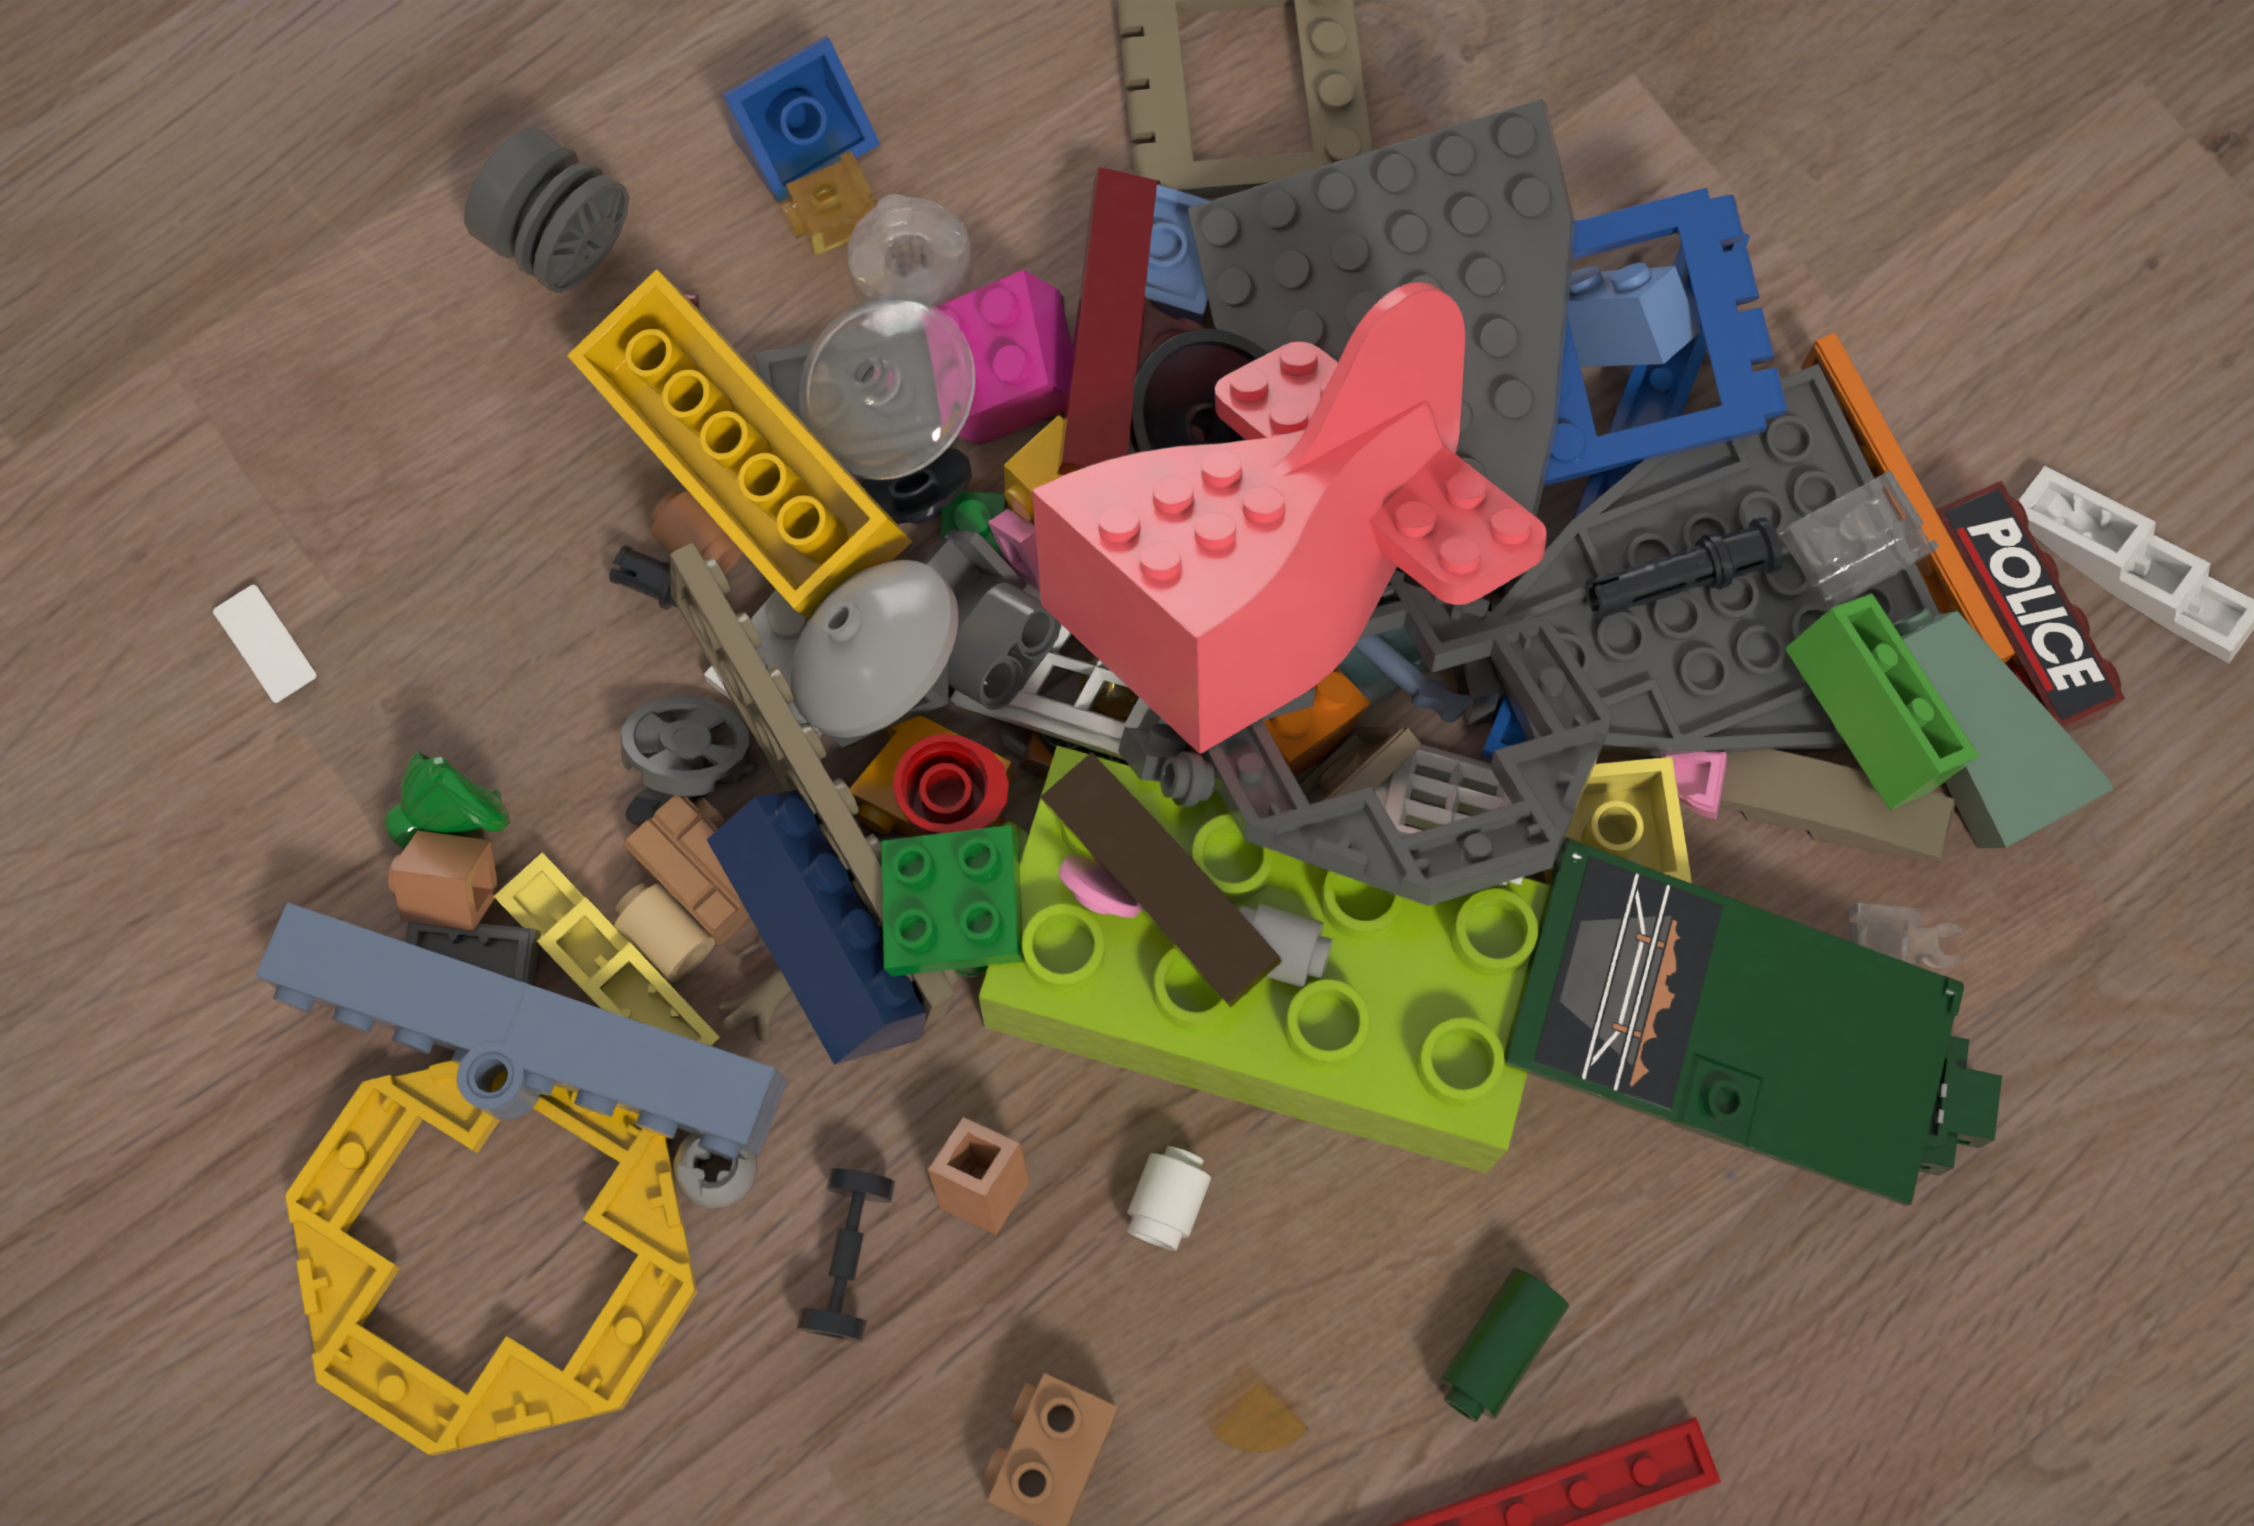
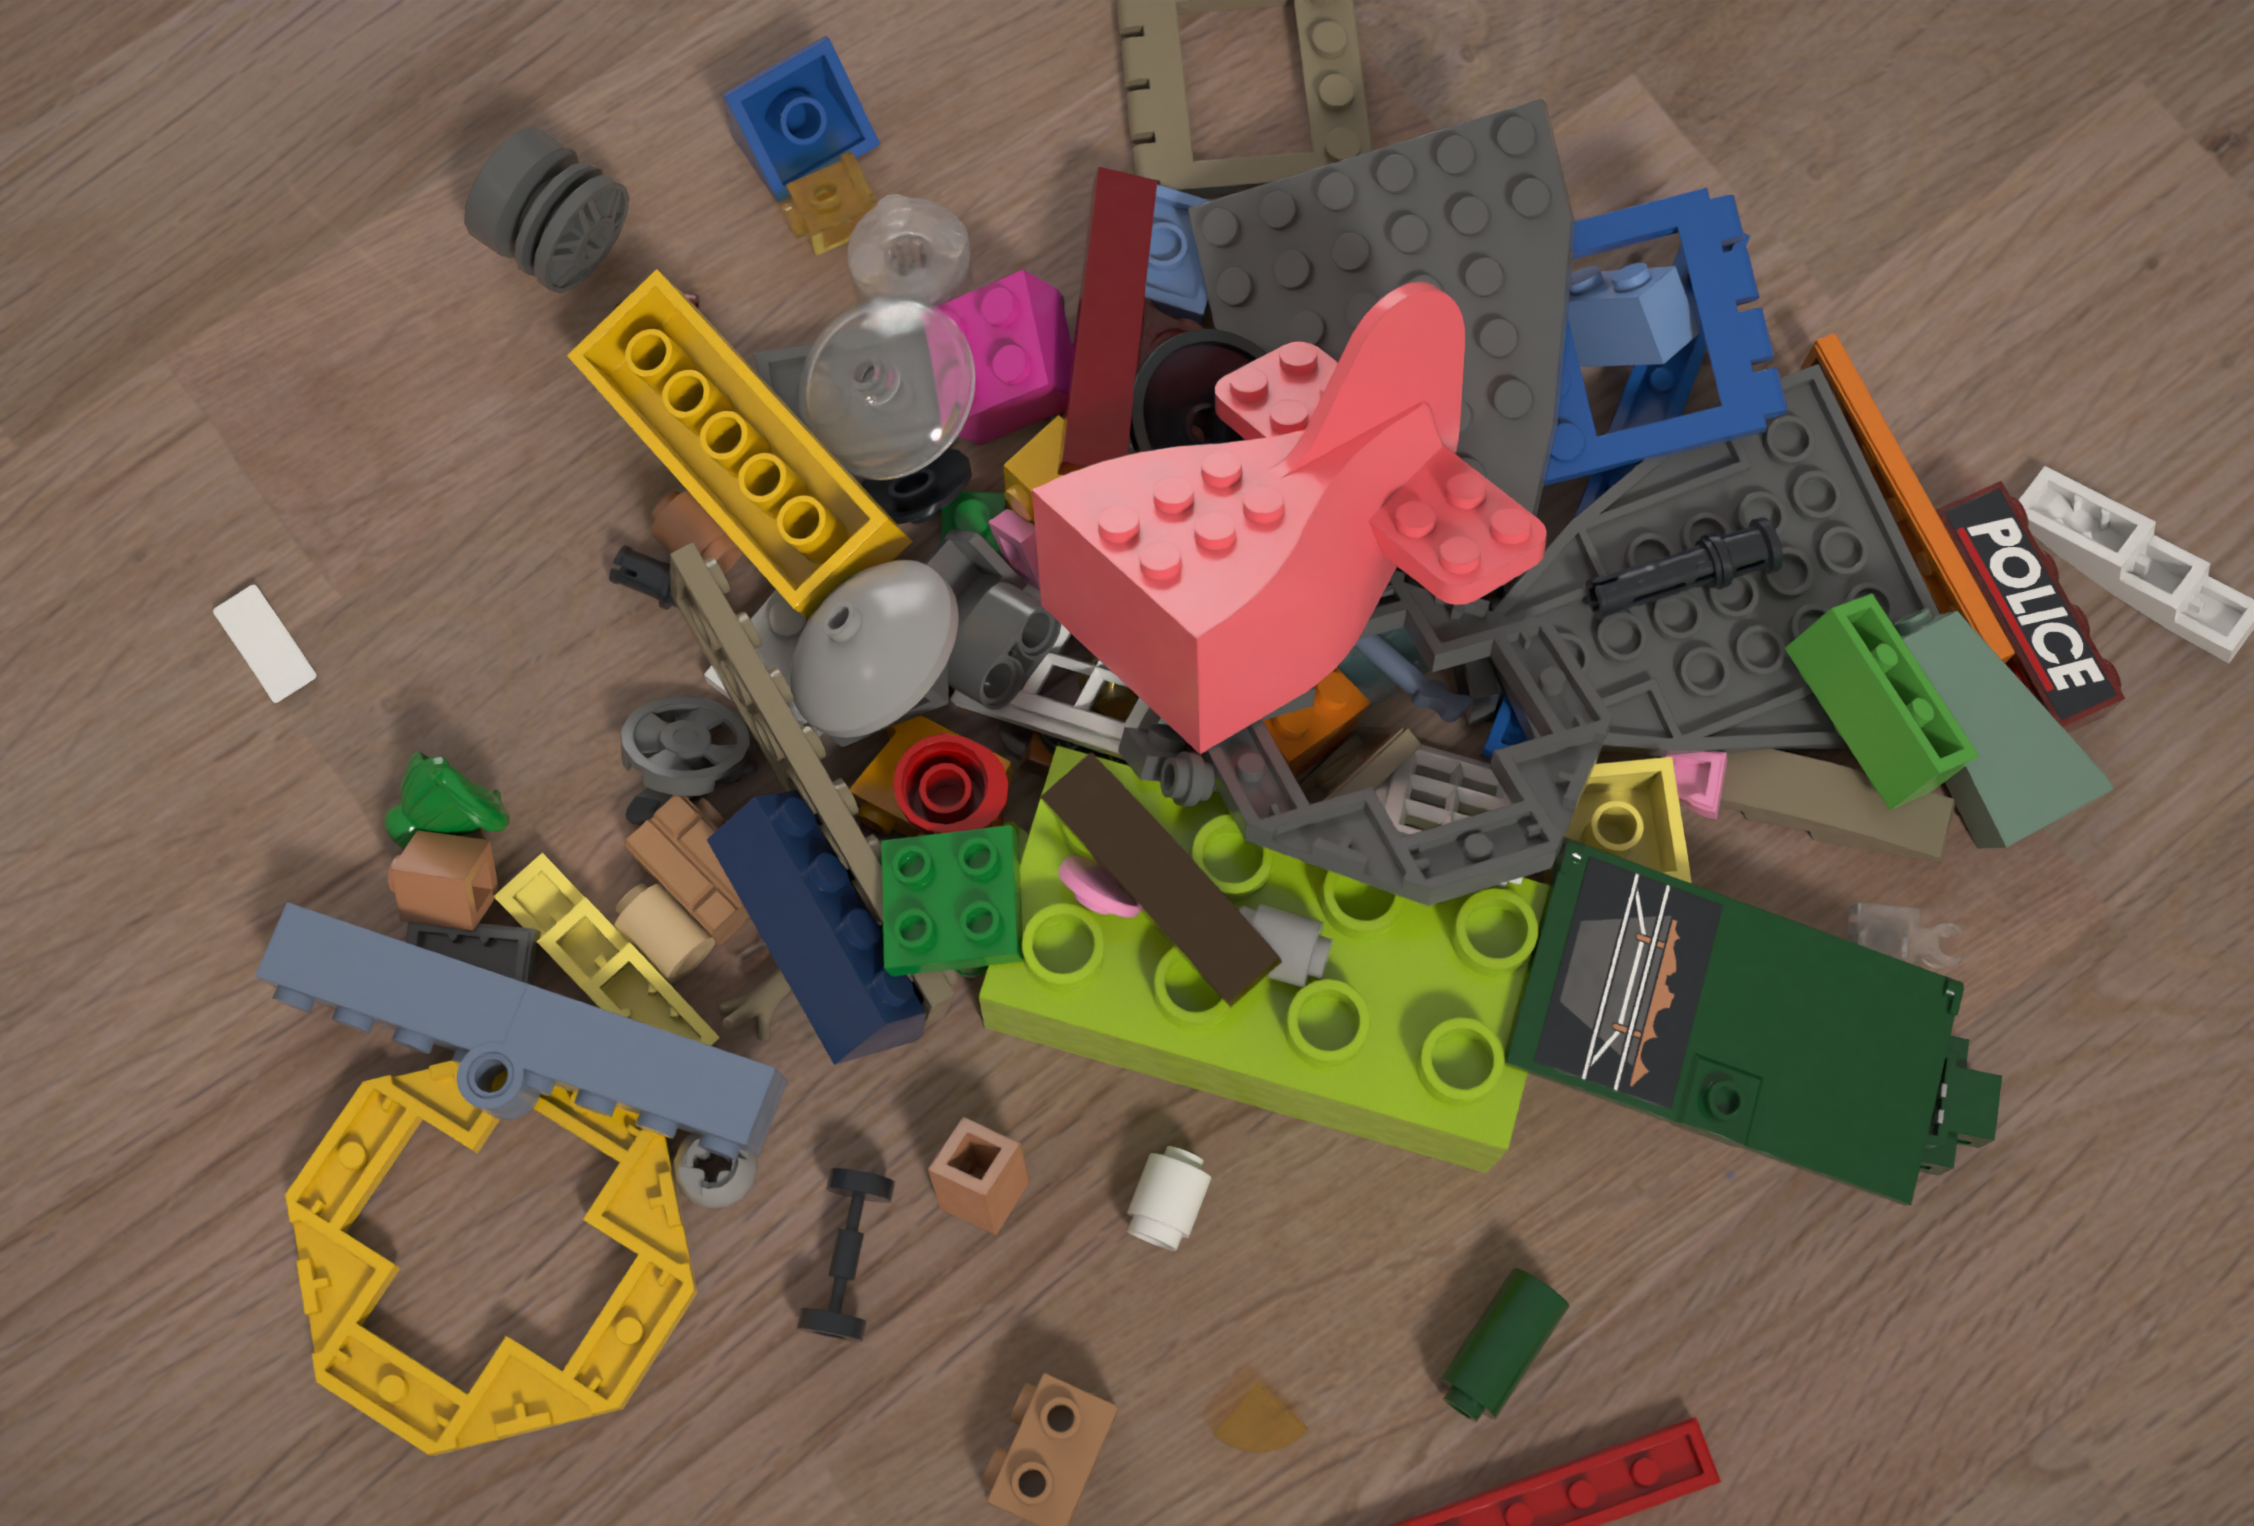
(1858, 540): clear plate -> none

